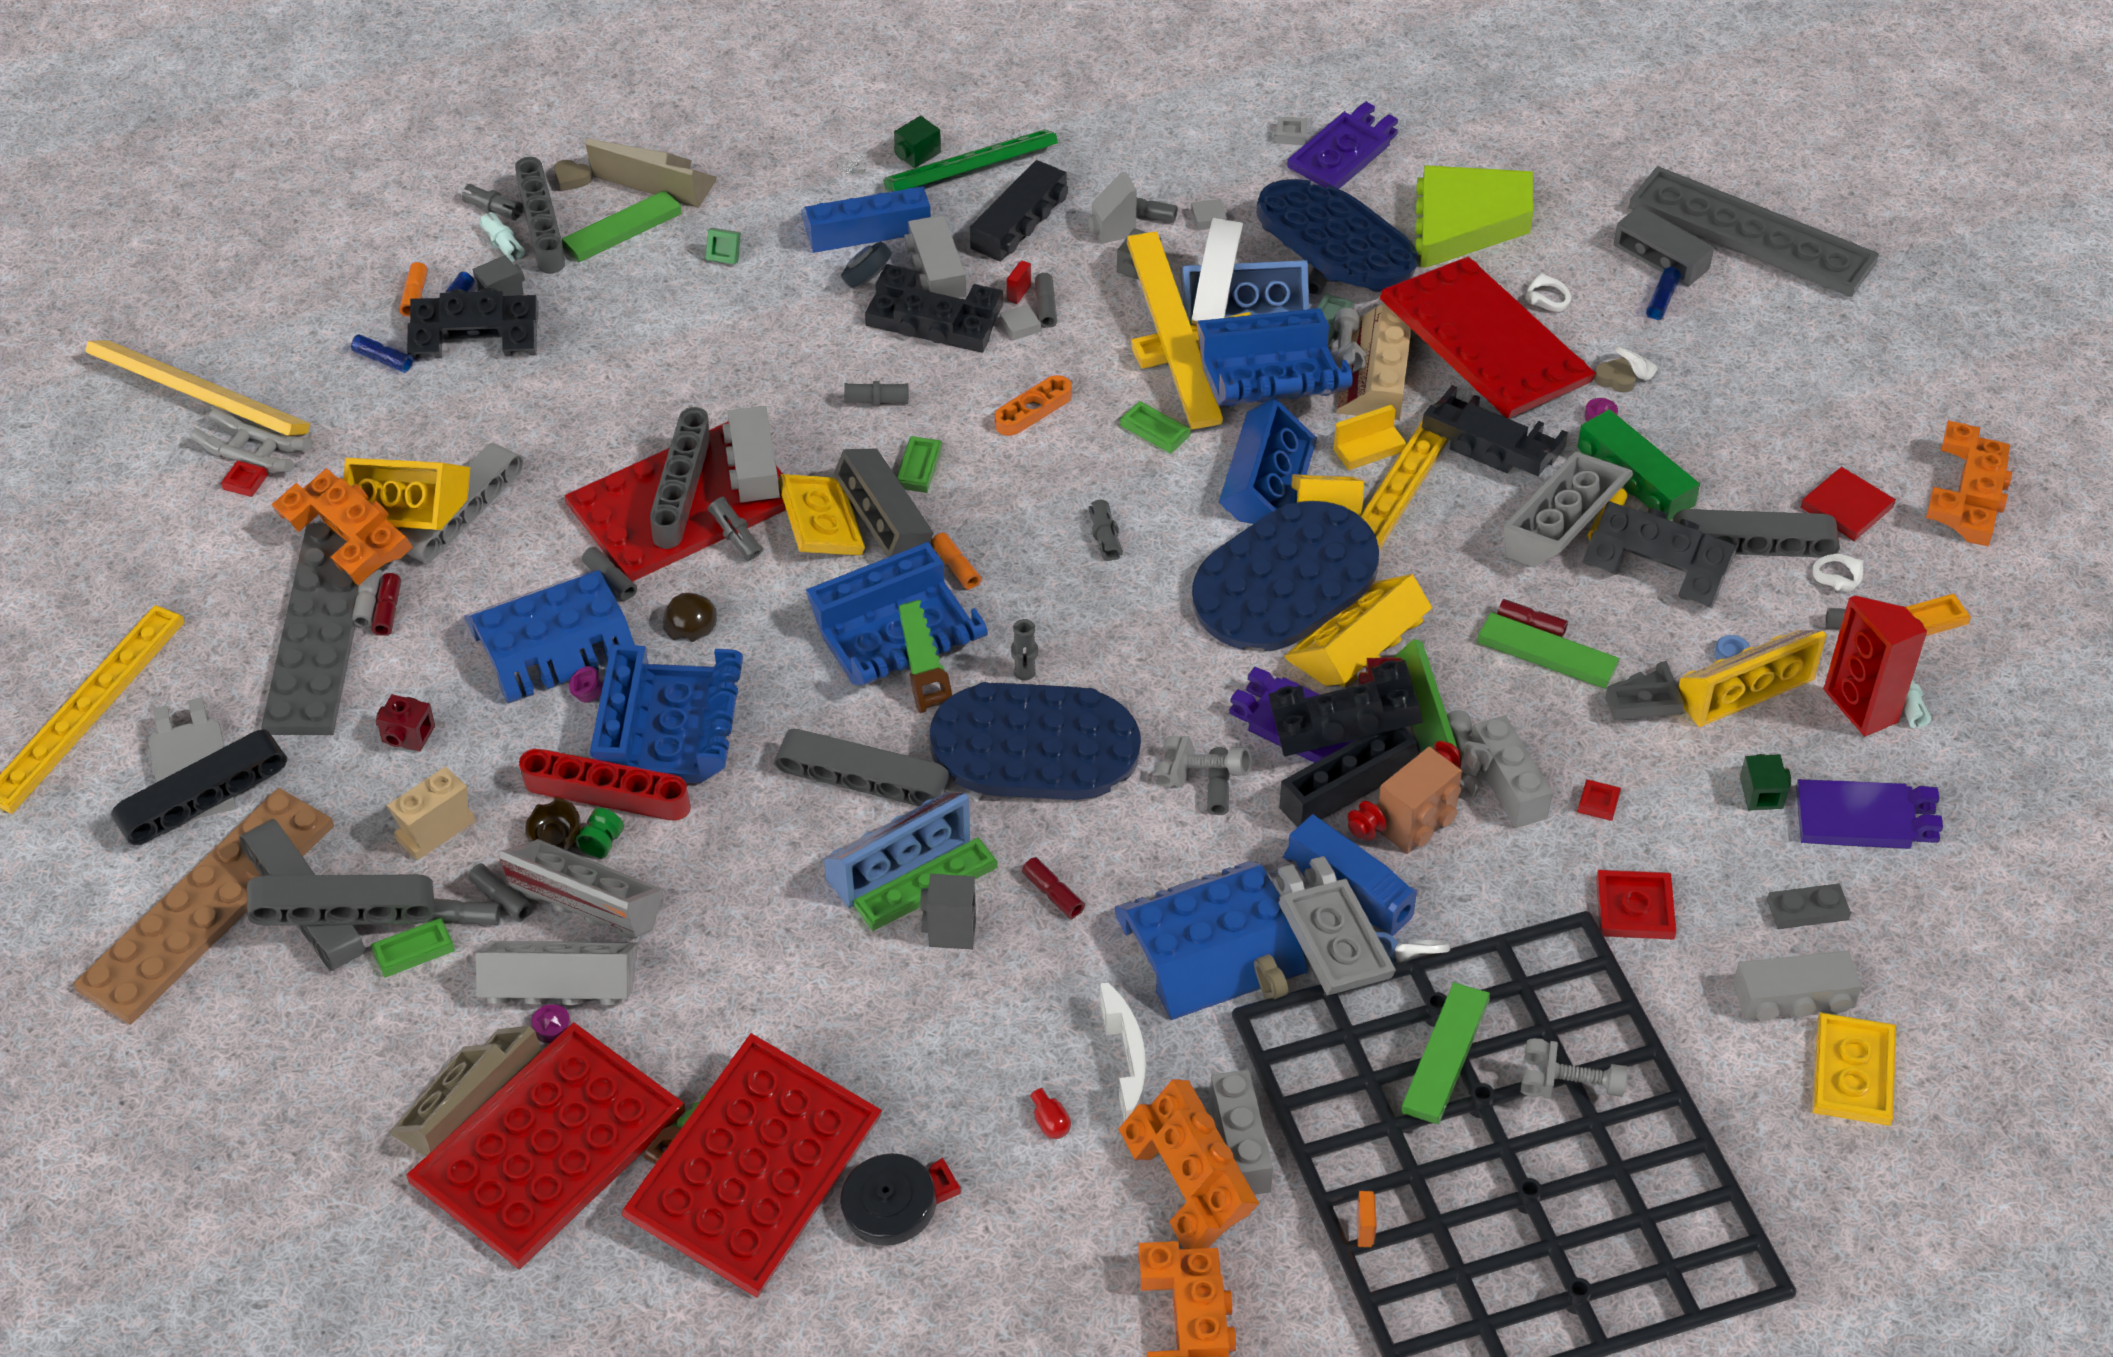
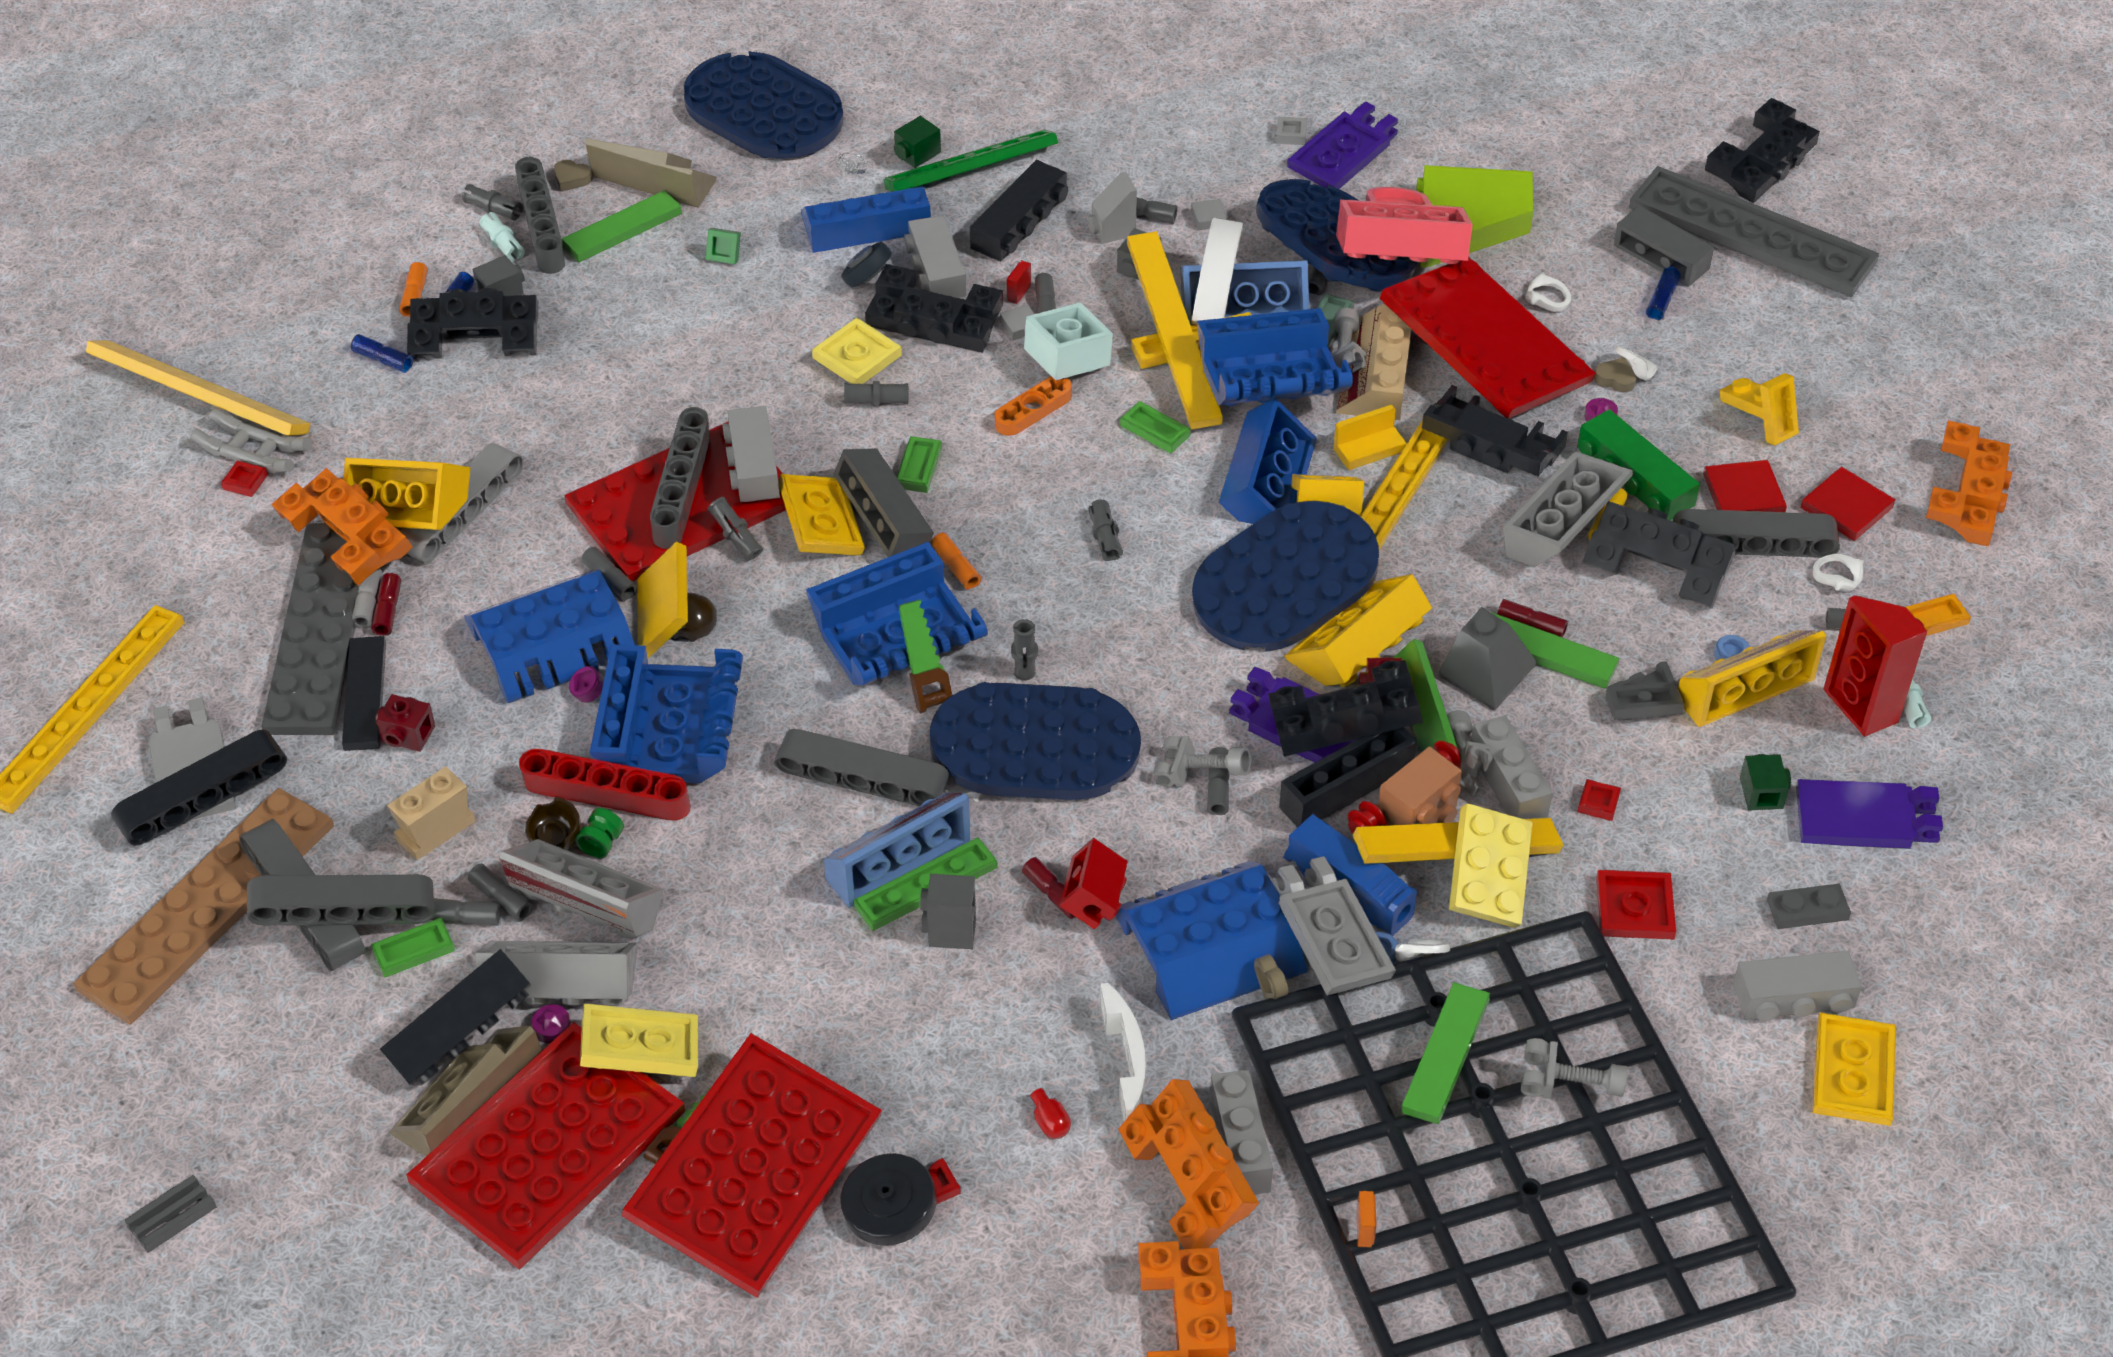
(167, 1208): none -> dark grey tile
(364, 693): none -> black tile
(456, 1017): none -> black brick
(639, 1040): none -> light yellow plate
(662, 599): none -> yellow tile
(763, 105): none -> dark blue plate
(856, 352): none -> light yellow plate
(1068, 341): none -> light aqua brick
(1094, 883): none -> red brick
(1403, 225): none -> coral brick
(1436, 841): none -> yellow tile
(1487, 659): none -> dark grey slope
(1490, 865): none -> light yellow plate
(1744, 487): none -> red tile
(1769, 156): none -> black bracket
(1771, 401): none -> yellow bracket

